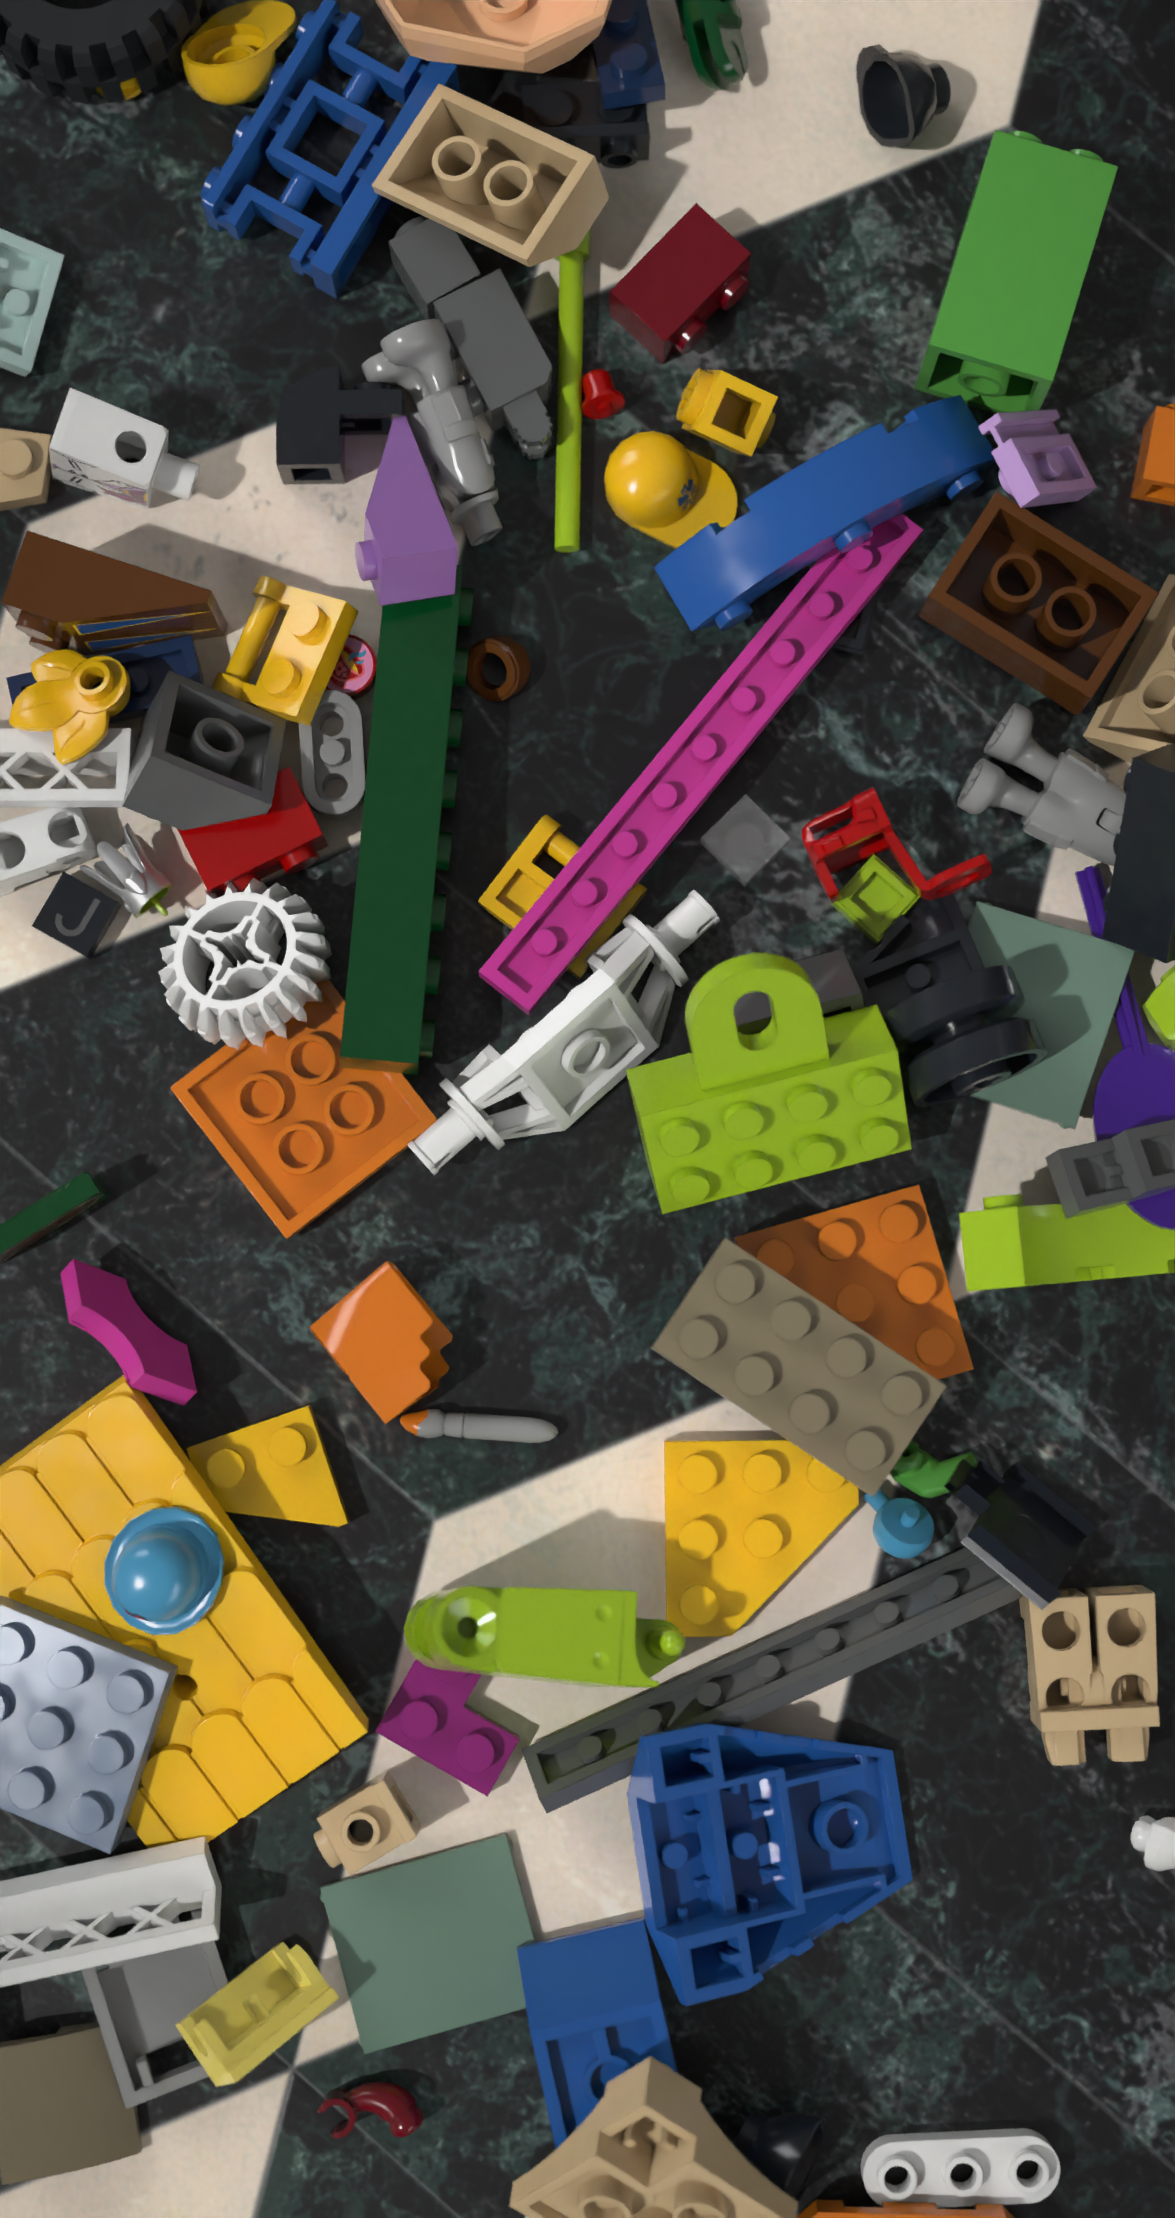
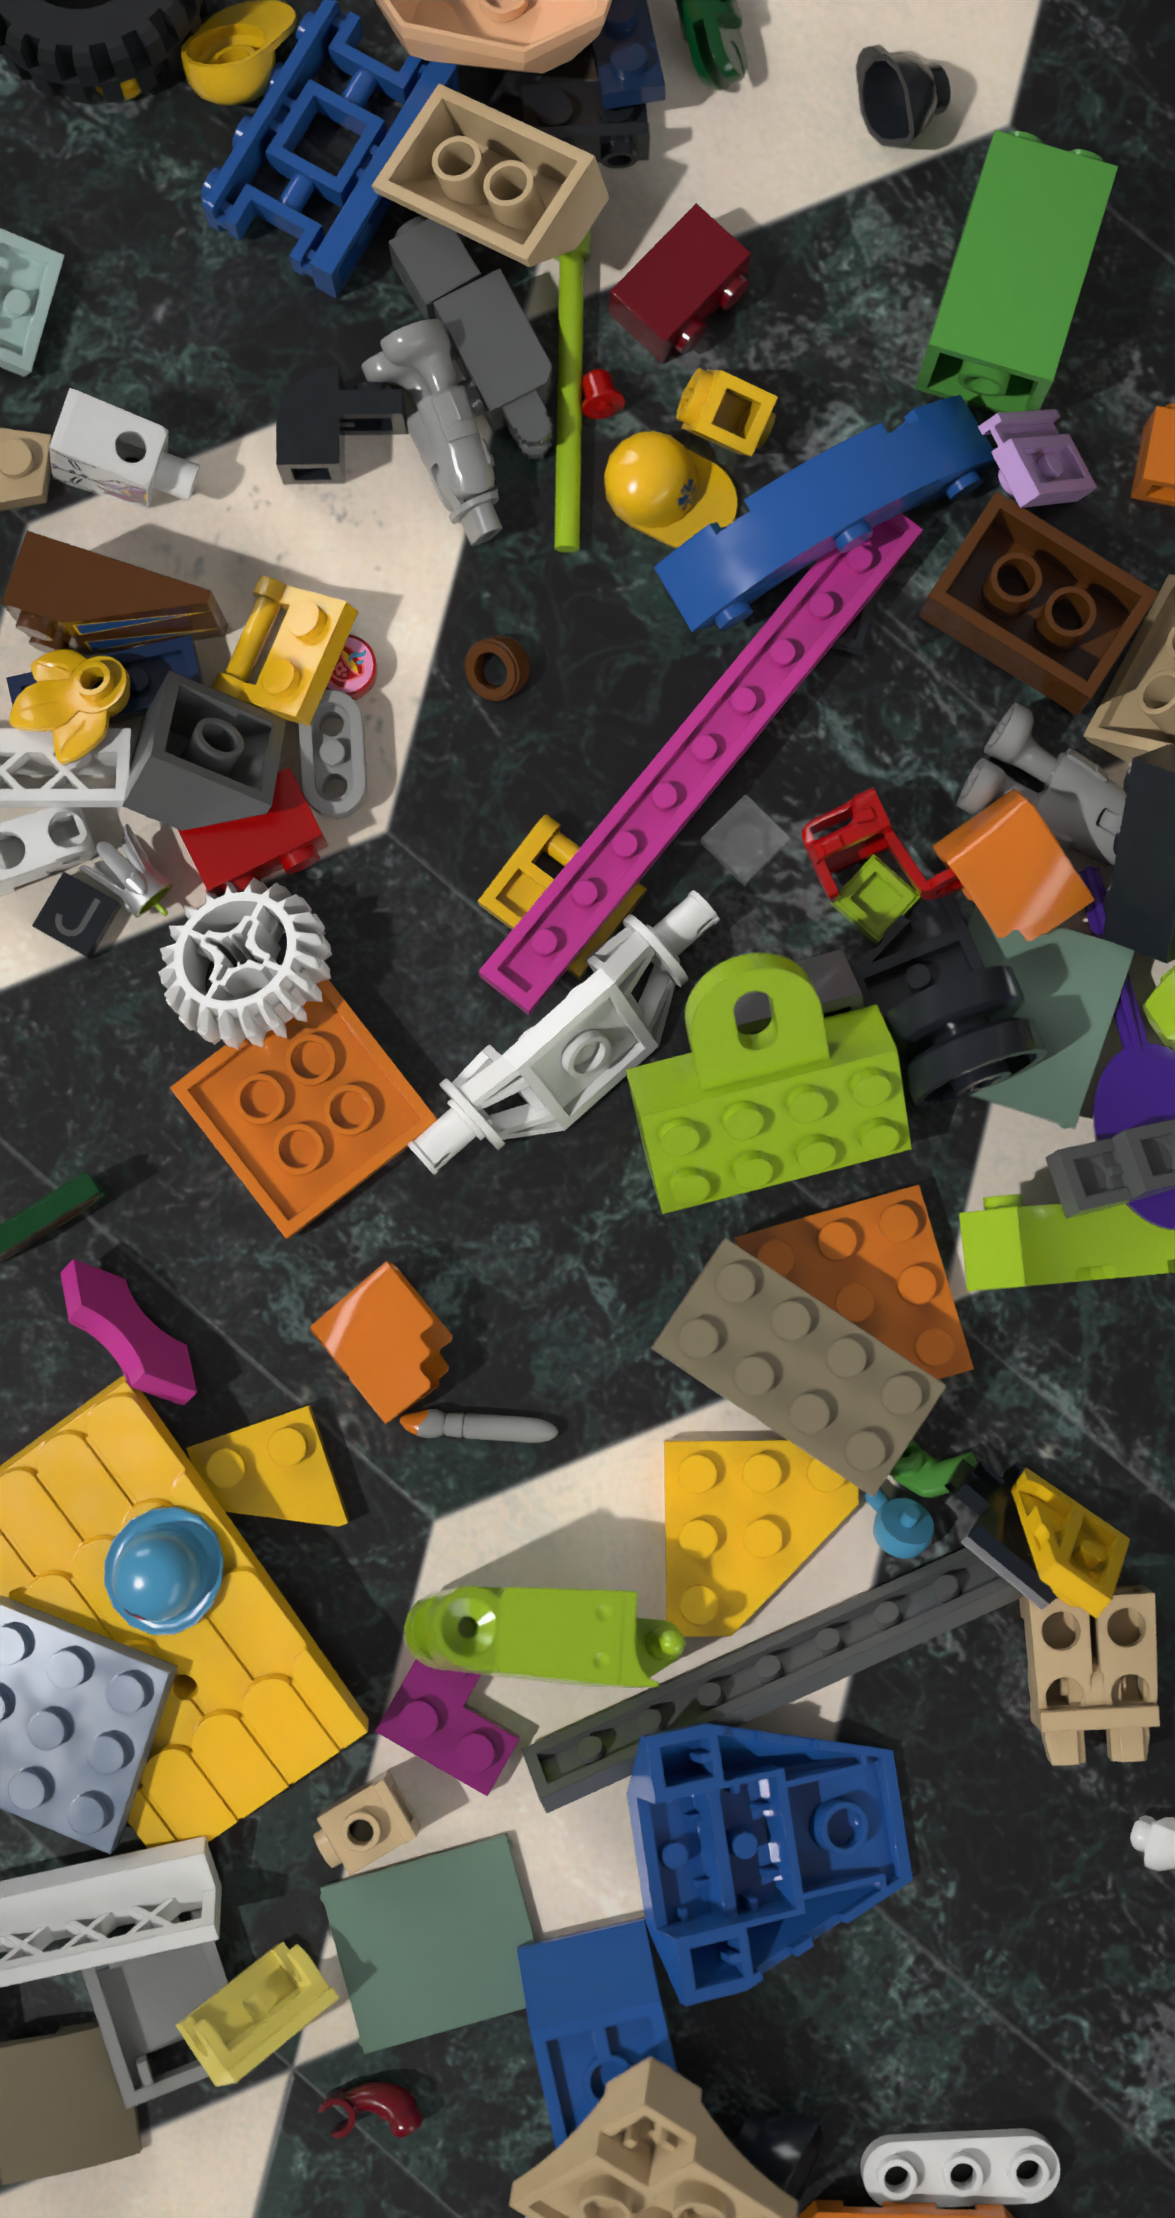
(402, 835): dark green brick -> none
(406, 534): medium lavender slope -> none
(1014, 868): none -> orange piece
(1069, 1544): none -> yellow wing

